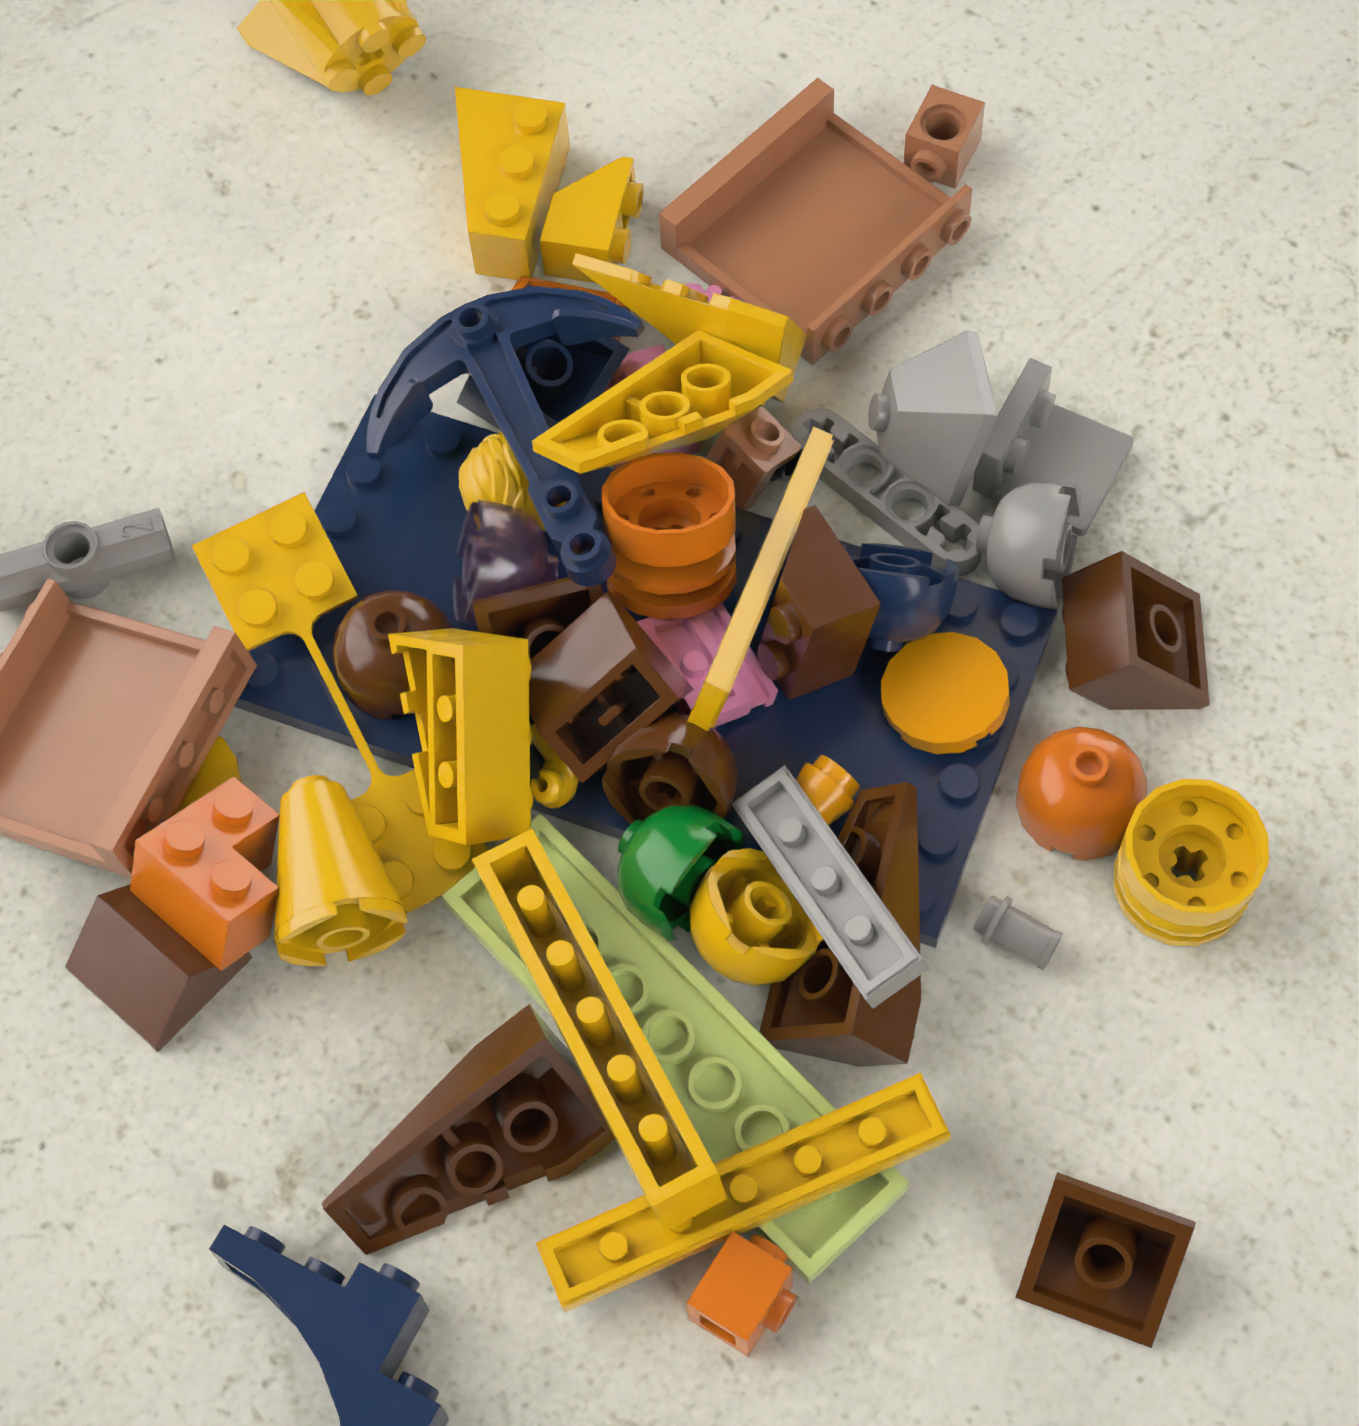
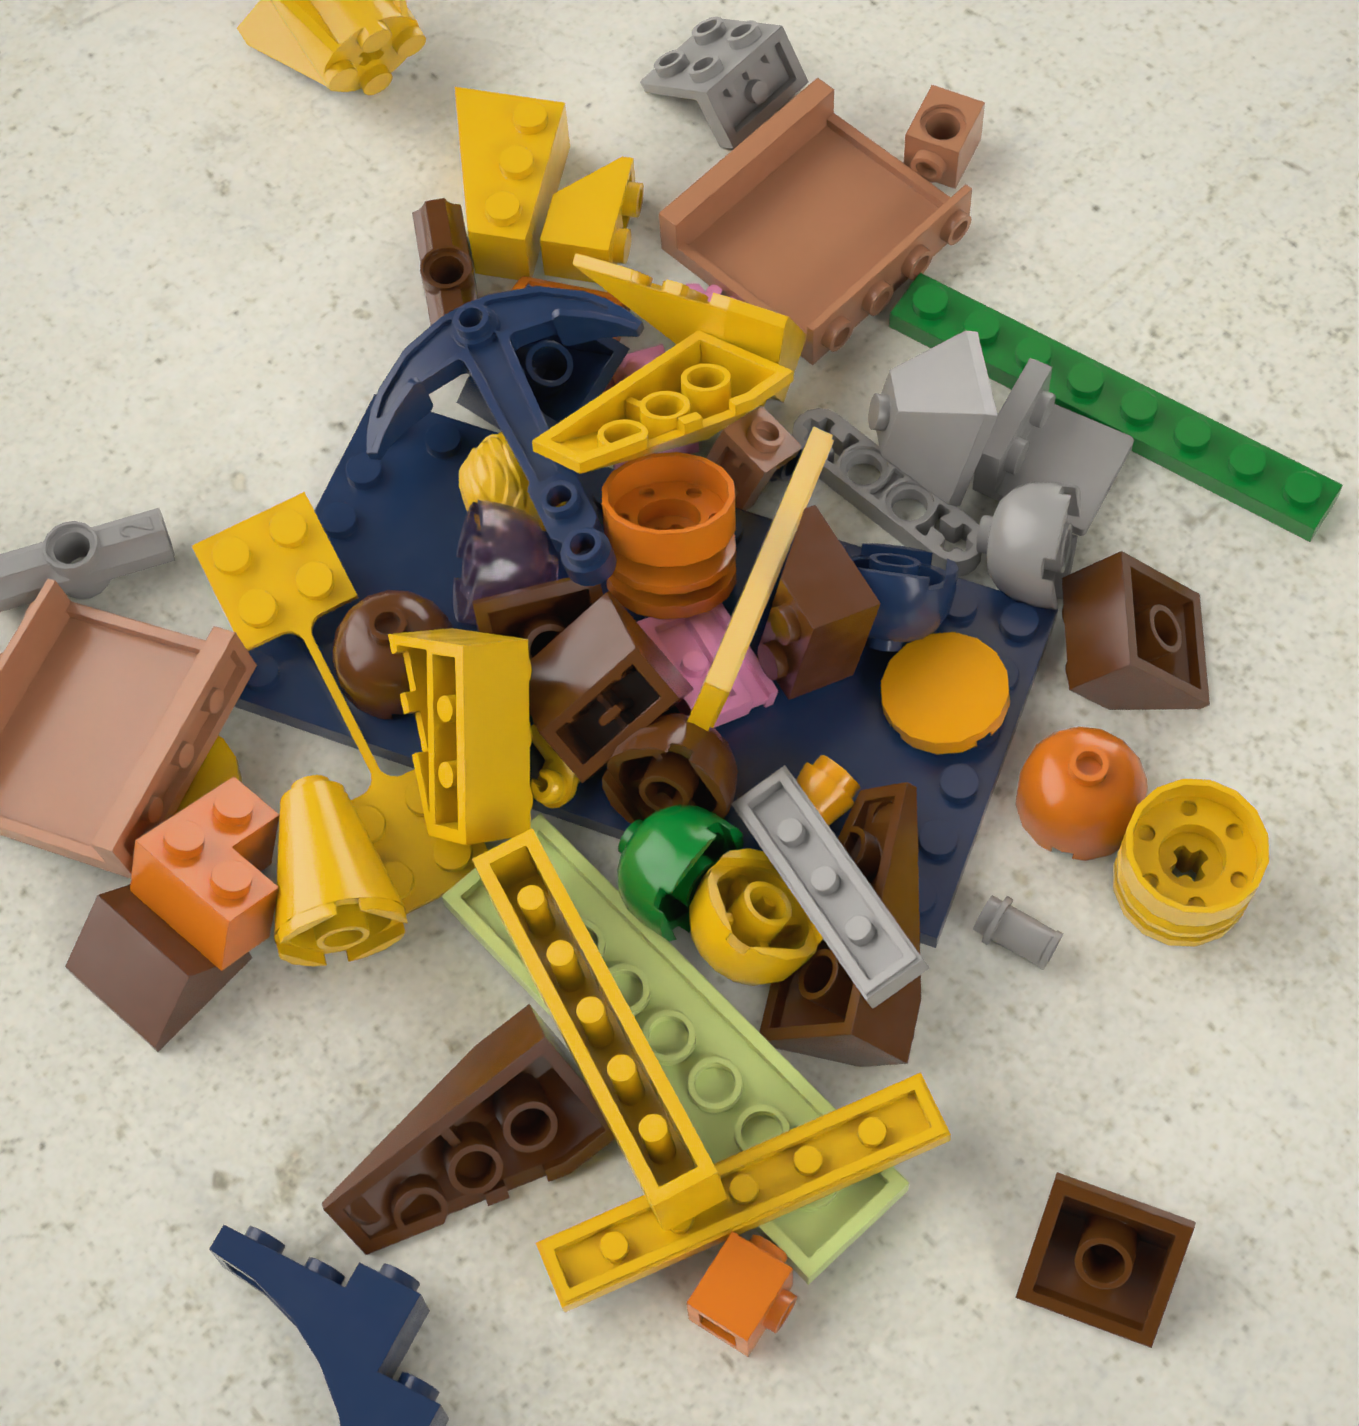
(444, 257): none -> reddish brown piece
(734, 72): none -> light grey bracket
(1160, 426): none -> green plate

